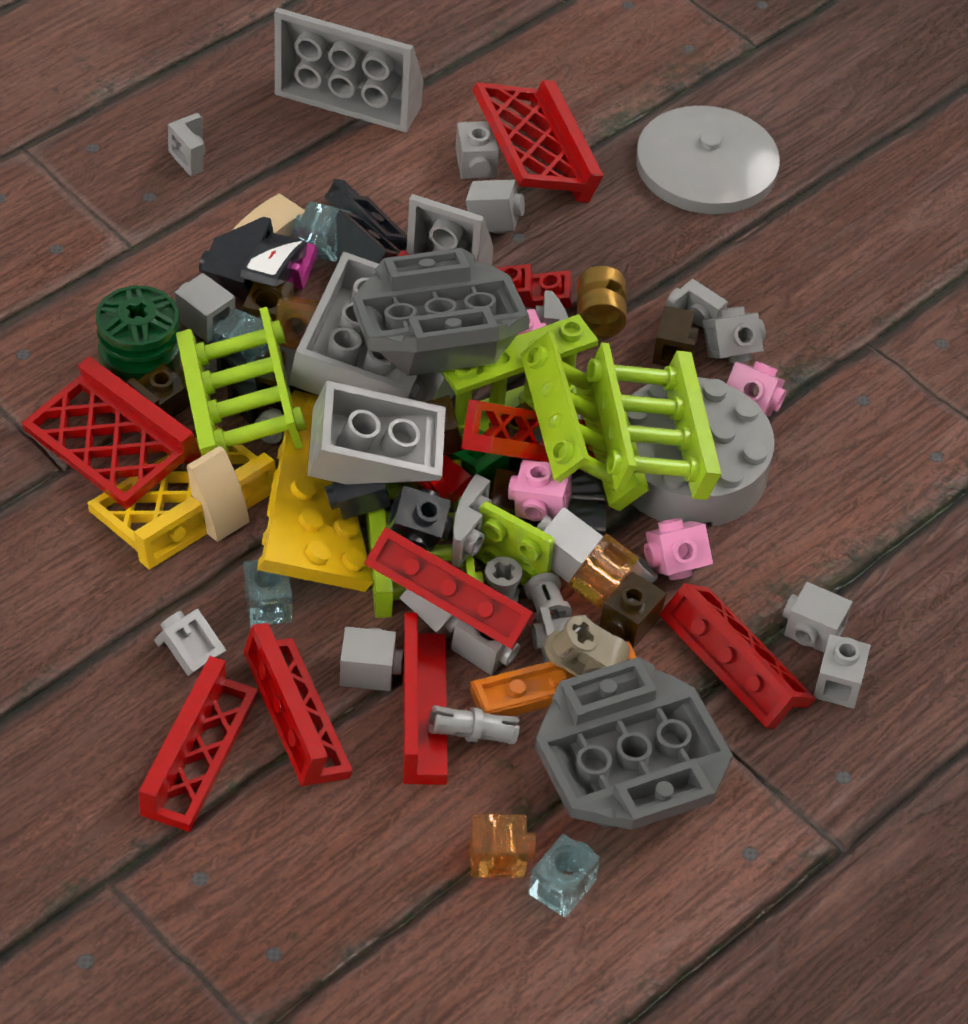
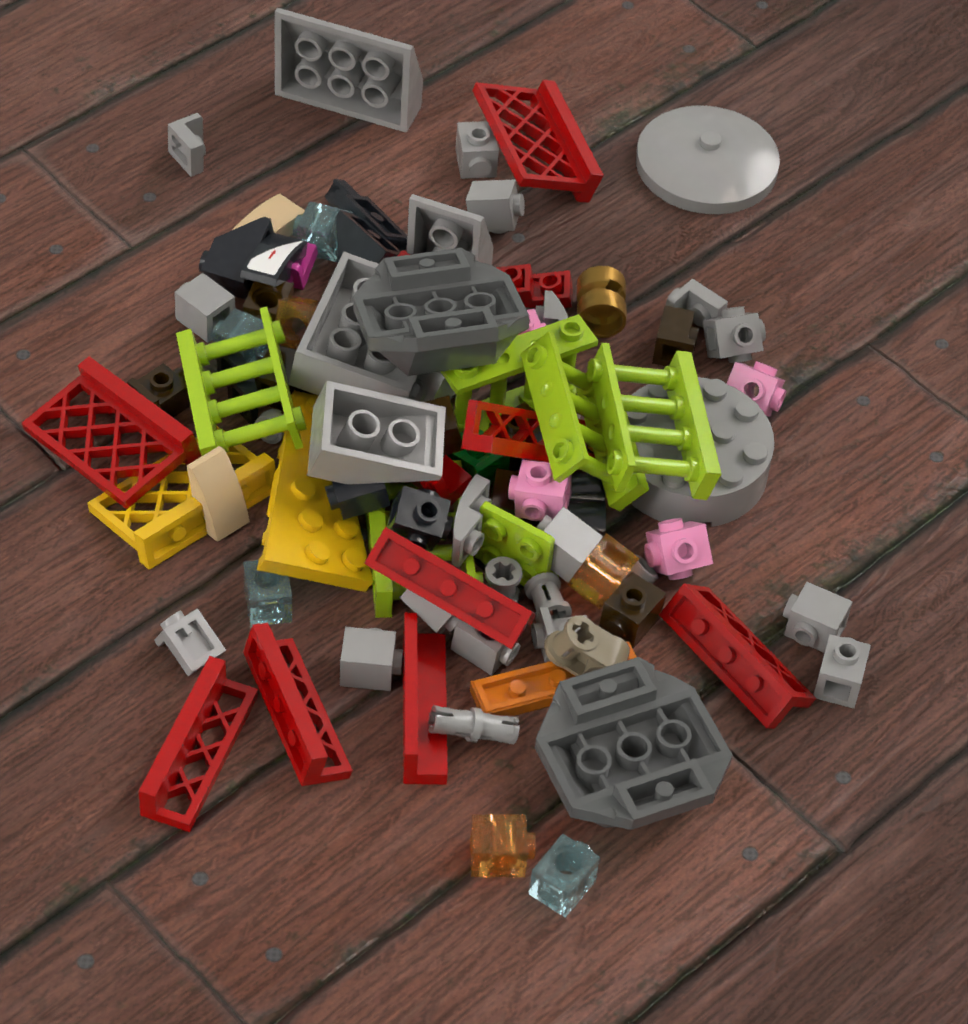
(137, 331): dark green wheel -> none

